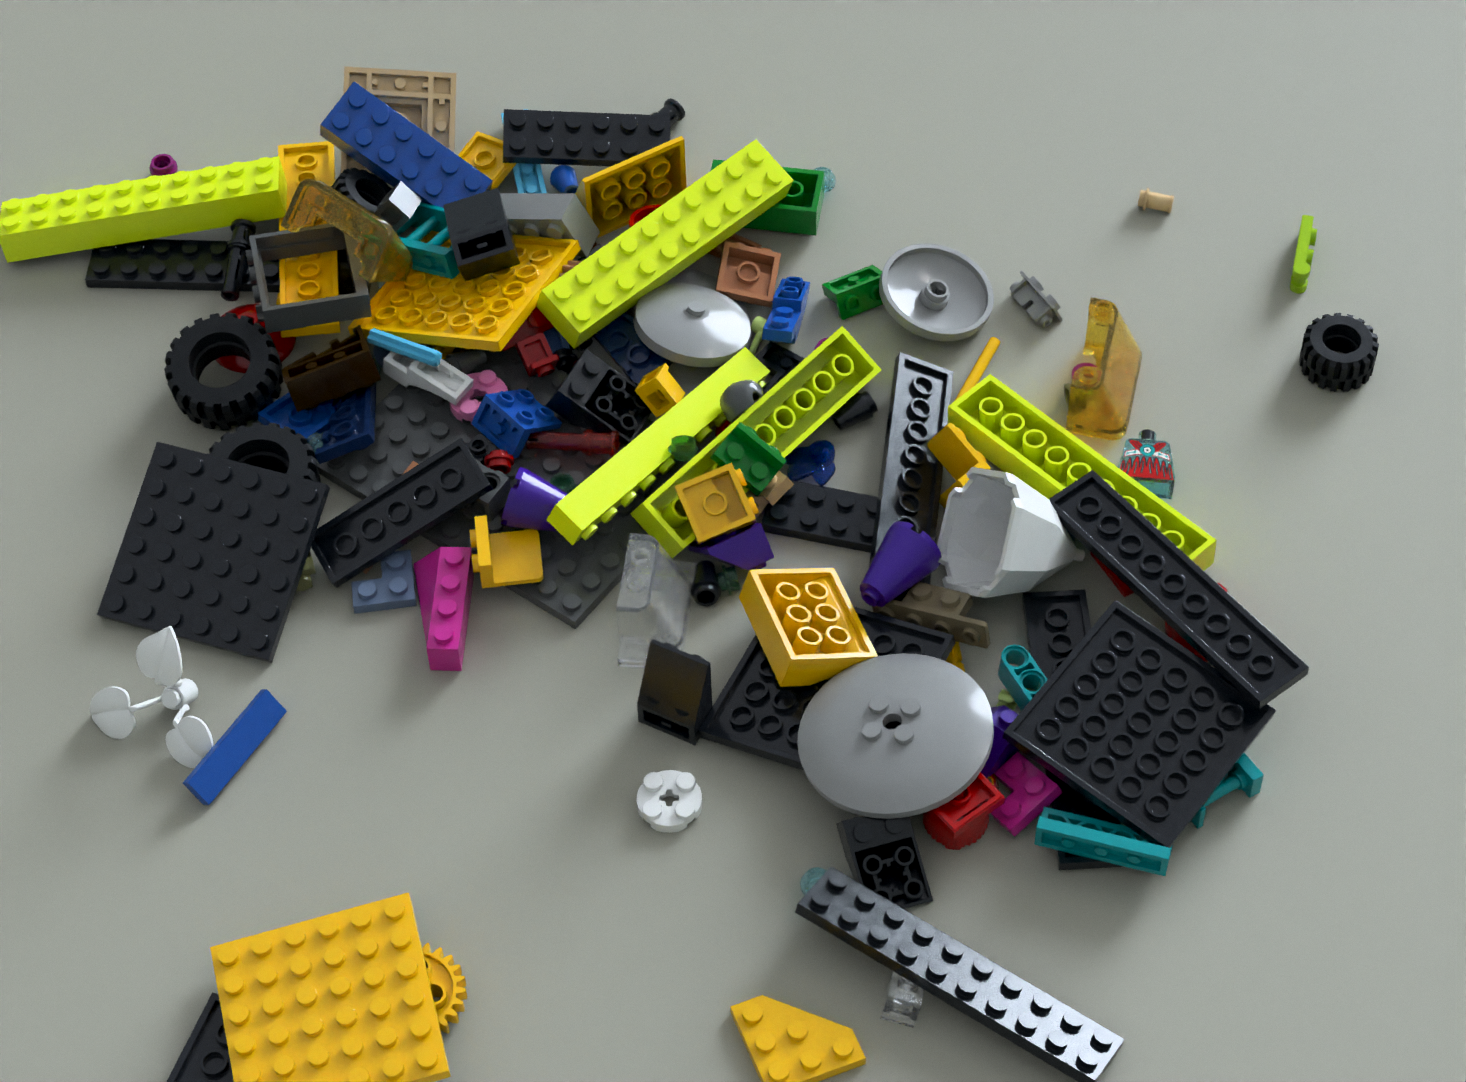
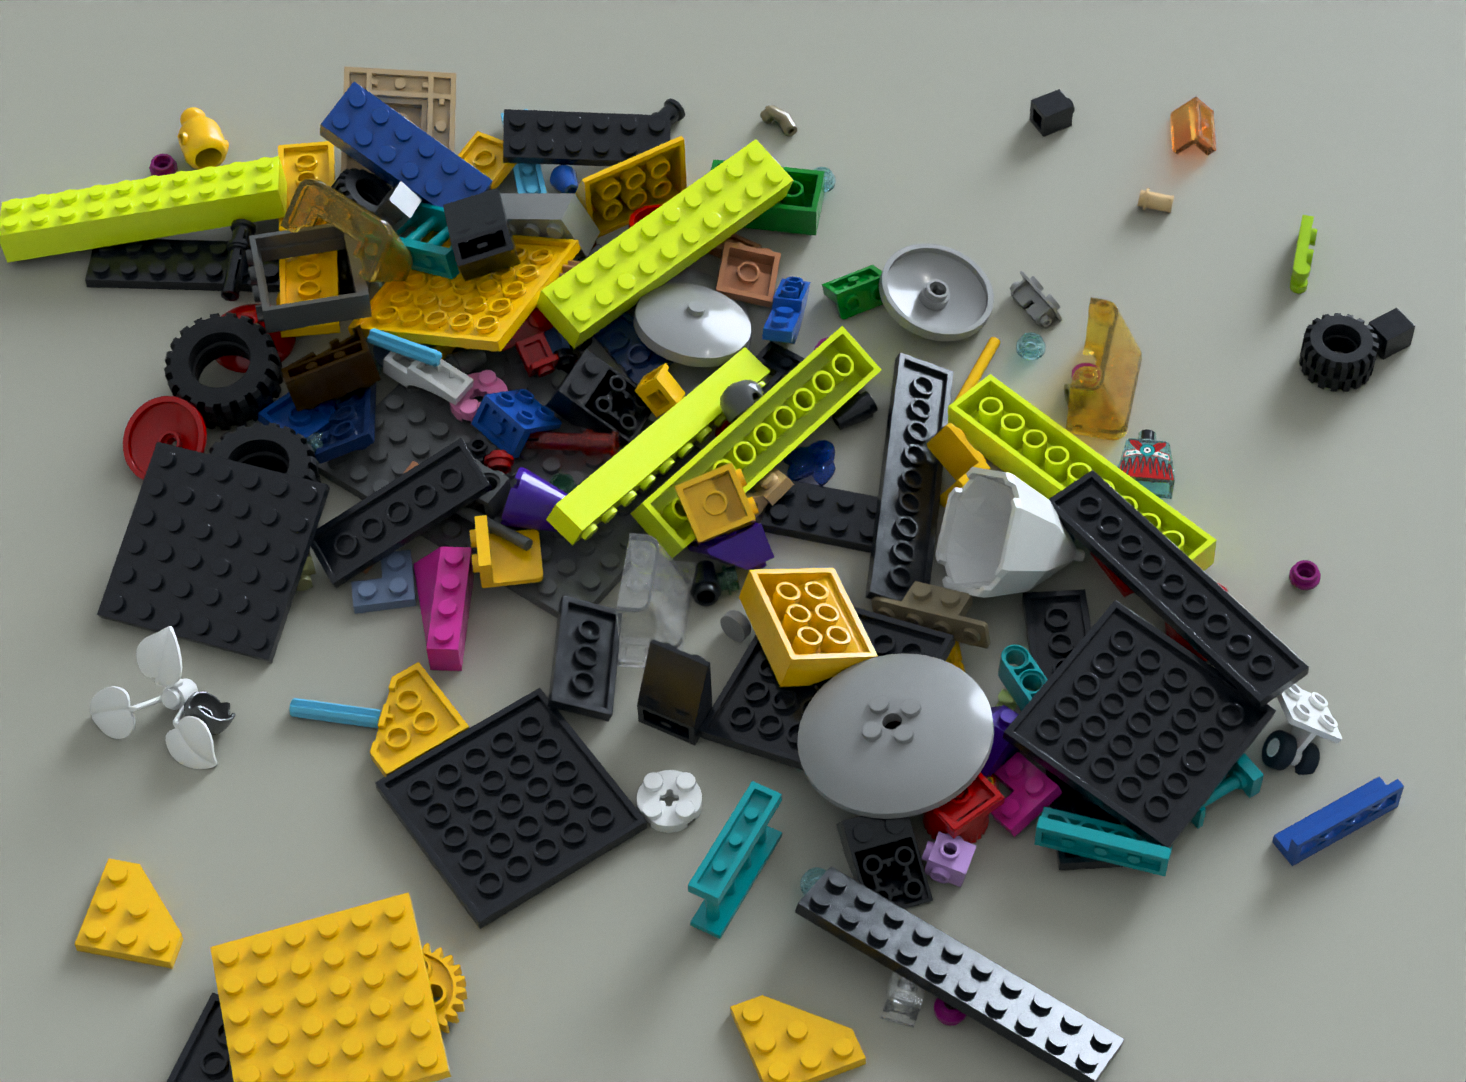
(129, 919): none -> yellow plate
(163, 421): none -> red dish
(201, 140): none -> yellow piece
(210, 710): none -> dark grey hair
(234, 747): blue tile -> none
(334, 712): none -> medium azure axle
(413, 720): none -> yellow plate
(498, 529): none -> dark grey bar
(510, 807): none -> black plate
(584, 659): none -> black plate
(683, 447): clear green plate -> none
(735, 625): none -> light grey tile
(735, 859): none -> teal fence
(752, 455): green bracket -> none
(757, 327): yellowish green hand -> none
(782, 117): none -> dark tan arm
(899, 564): dark purple cone -> none
(947, 1016): none -> magenta plate
(948, 859): none -> lavender brick
(1030, 346): none -> clear light blue plate
(1051, 112): none -> black brick
(1193, 125): none -> clear orange panel
(1307, 569): none -> magenta plate
(1310, 718): none -> white plate
(1338, 819): none -> blue fence
(1393, 332): none -> black brick

